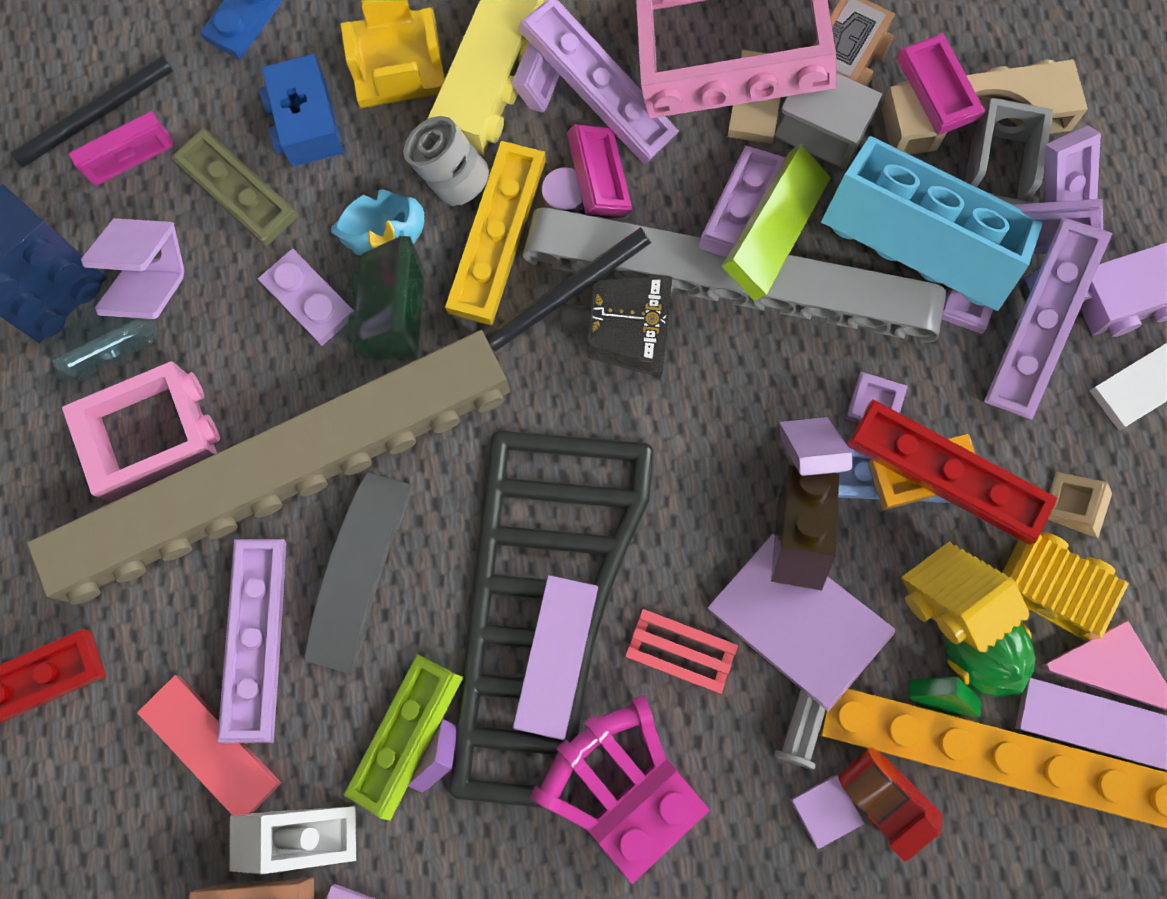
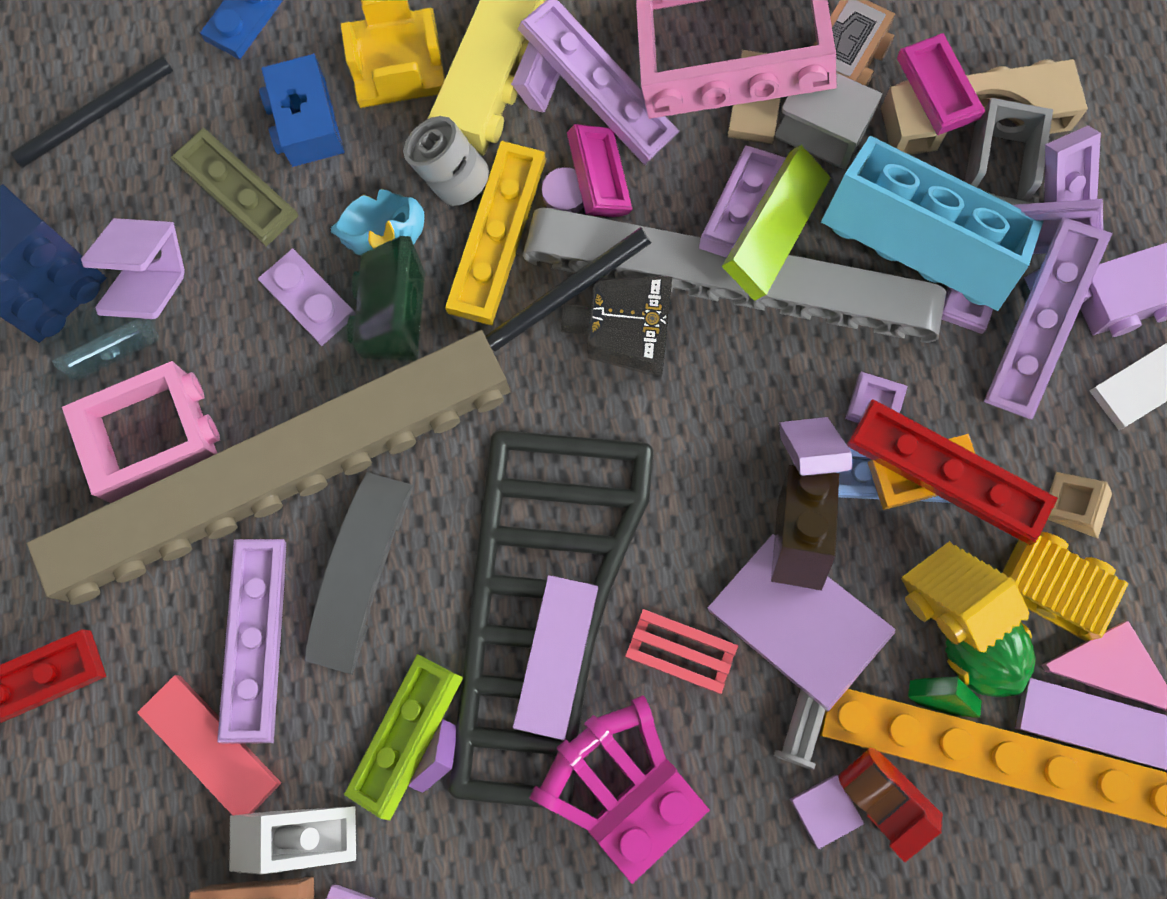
(122, 149): dark pink tile -> none

